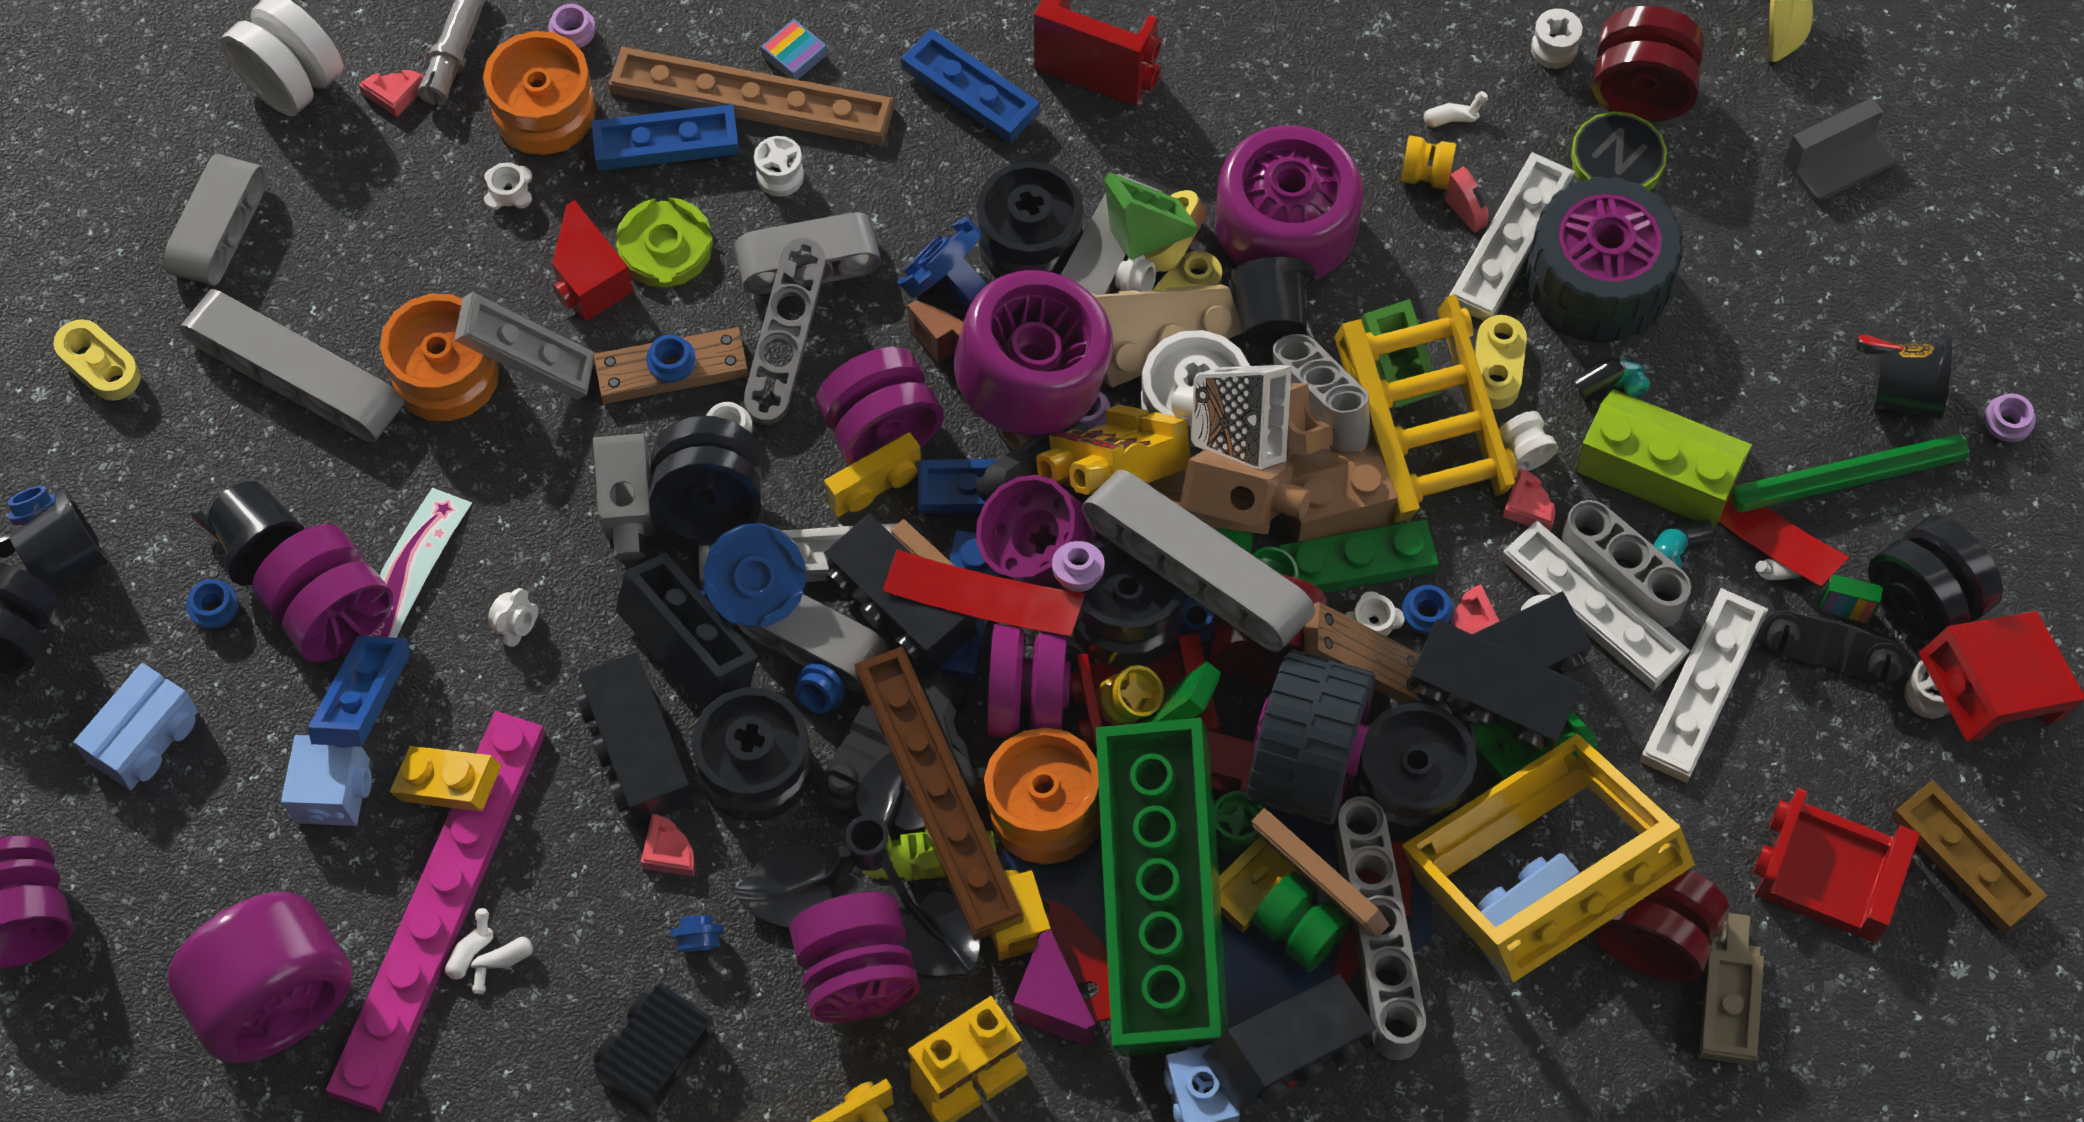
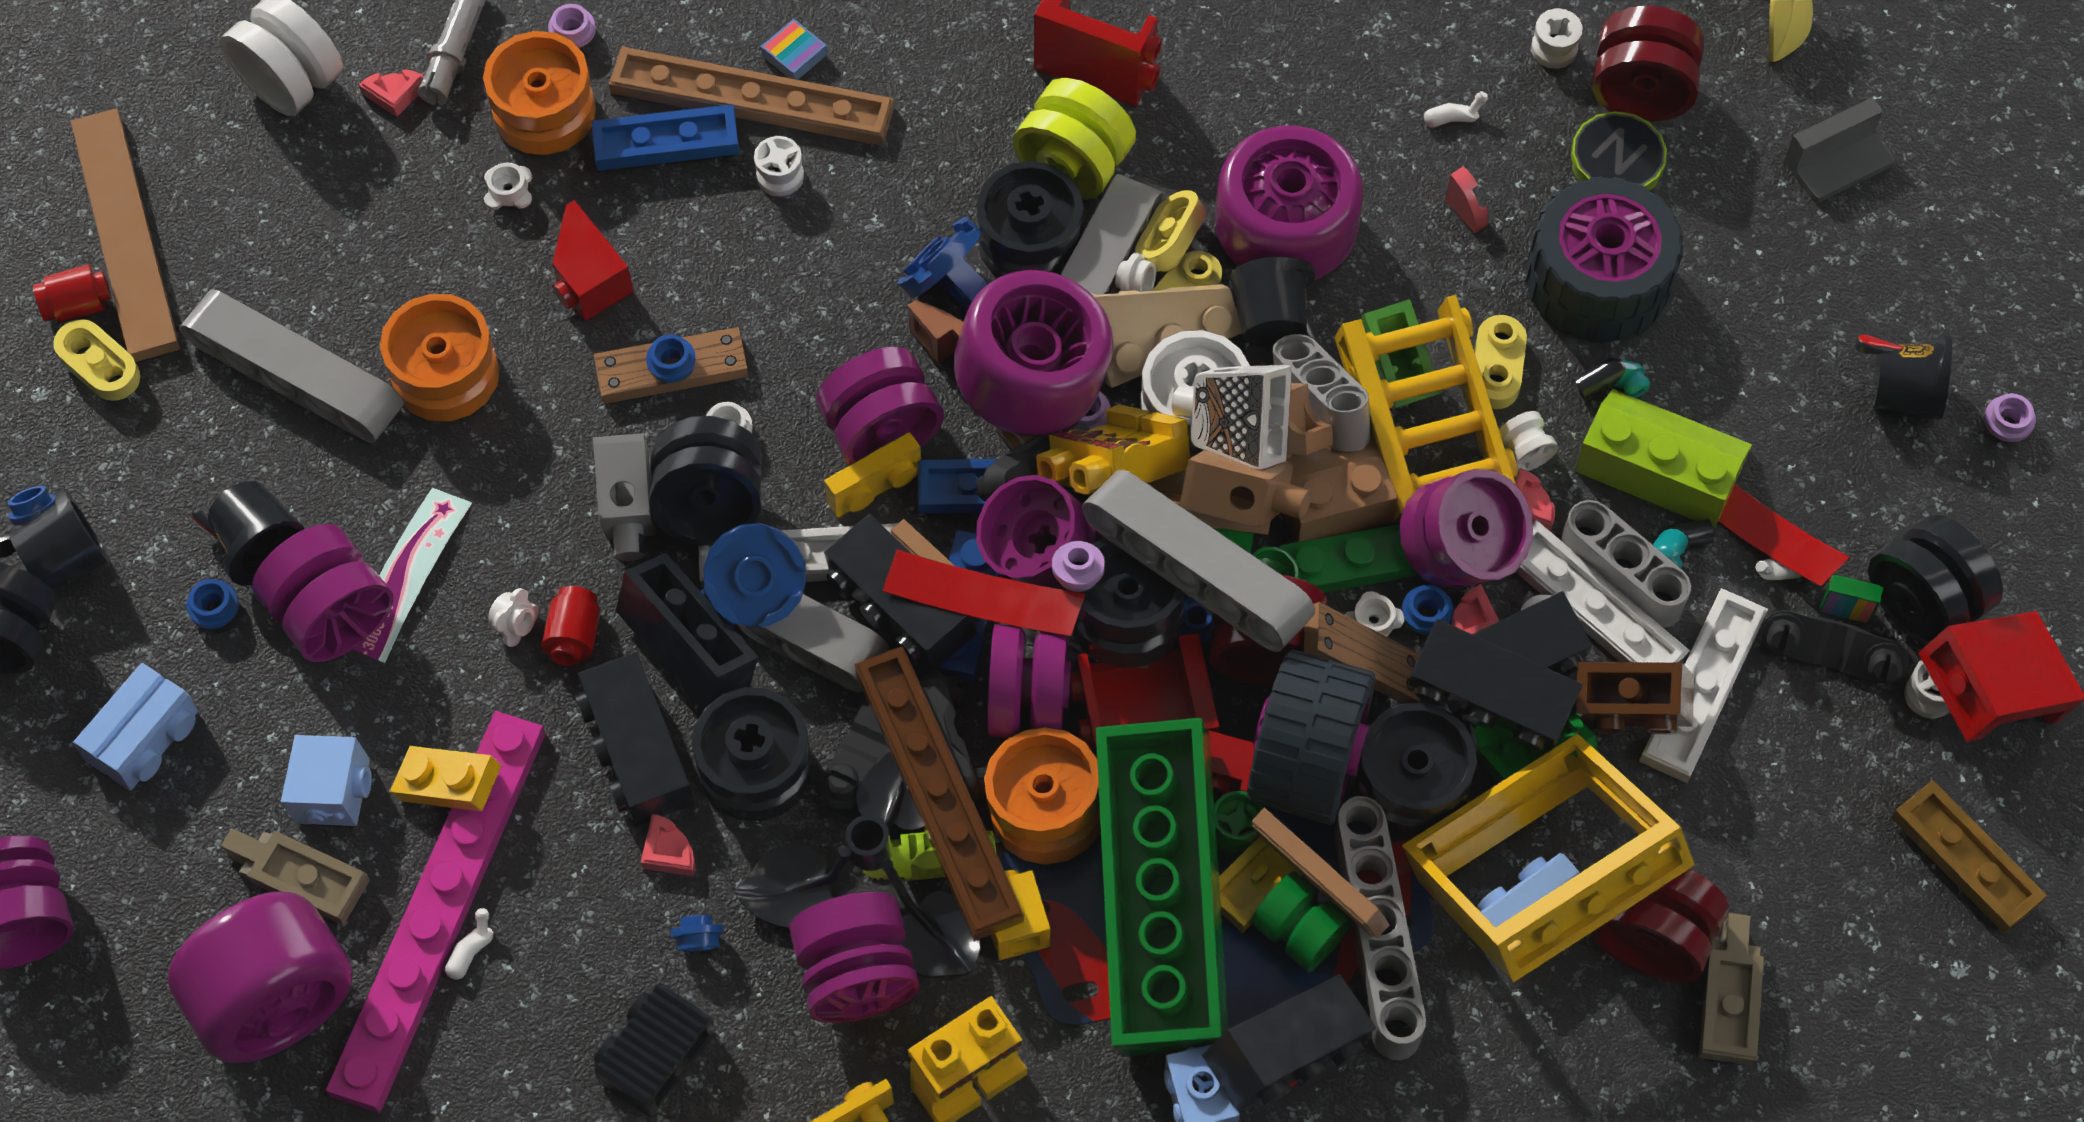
(72, 294): none -> red brick
(125, 235): none -> medium nougat tile
(215, 219): light grey beam -> none
(290, 866): none -> dark tan hinge
(359, 691): blue plate -> none
(499, 958): white piece -> none
(524, 346): light grey tile -> none
(571, 626): none -> red brick
(664, 242): lime tile -> none
(787, 331): light grey beam -> none
(819, 689): blue plate -> none
(845, 239): light grey beam -> none
(970, 85): blue plate -> none
(1051, 997): magenta slope -> none
(1078, 133): none -> neon yellow wheel
(1138, 687): yellow wheel -> none
(1144, 217): bright green slope -> none
(1188, 696): green tile -> none
(1416, 162): yellow wheel -> none
(1466, 529): none -> magenta wheel
(1509, 238): white tile -> none
(1635, 695): none -> reddish brown brick
(1834, 868): red panel -> none
(1849, 473): green axle -> none

